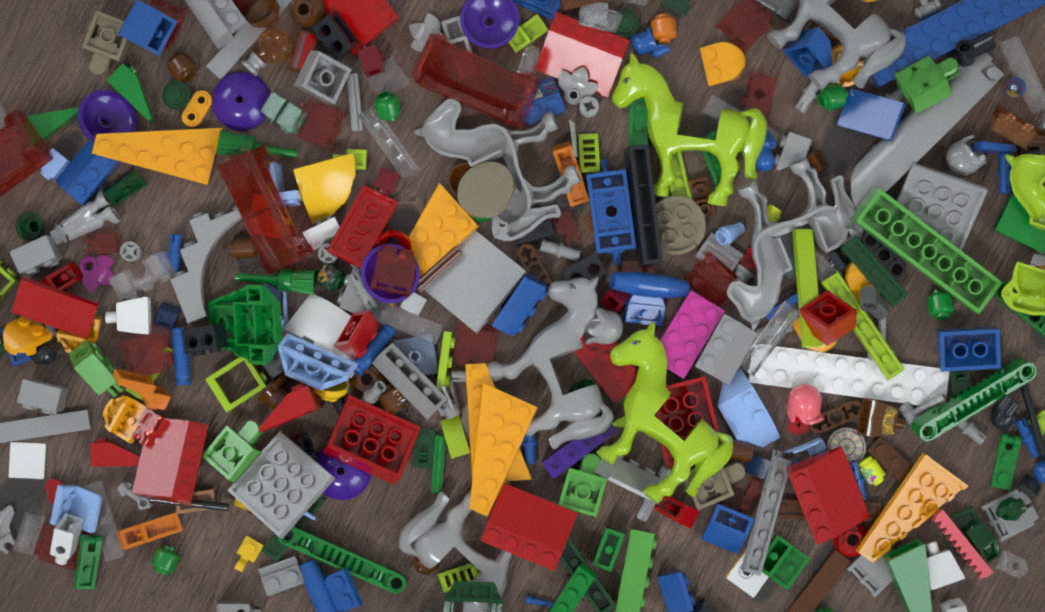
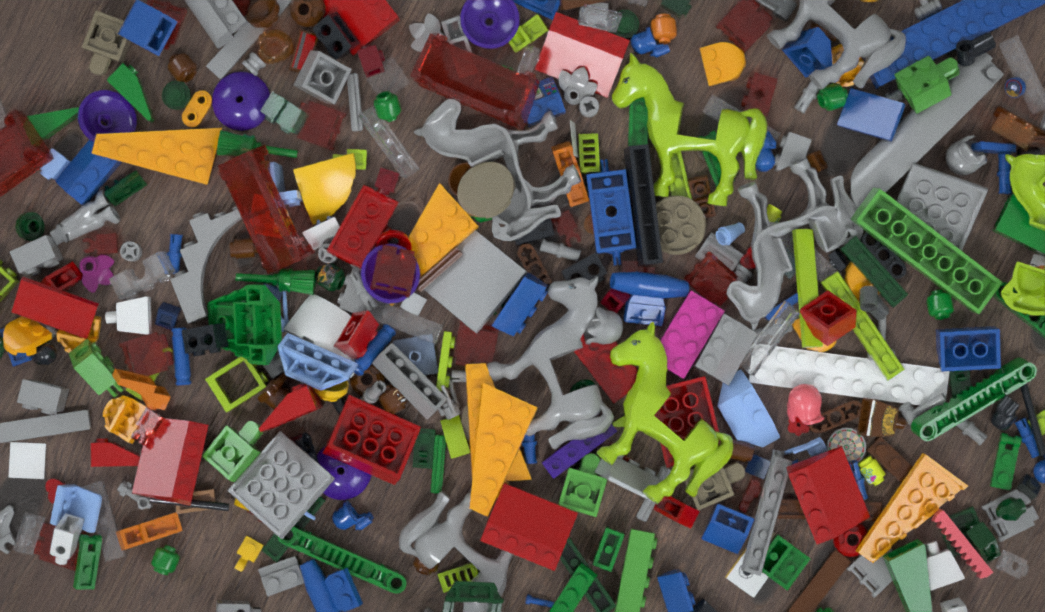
(347, 517): none -> blue piece

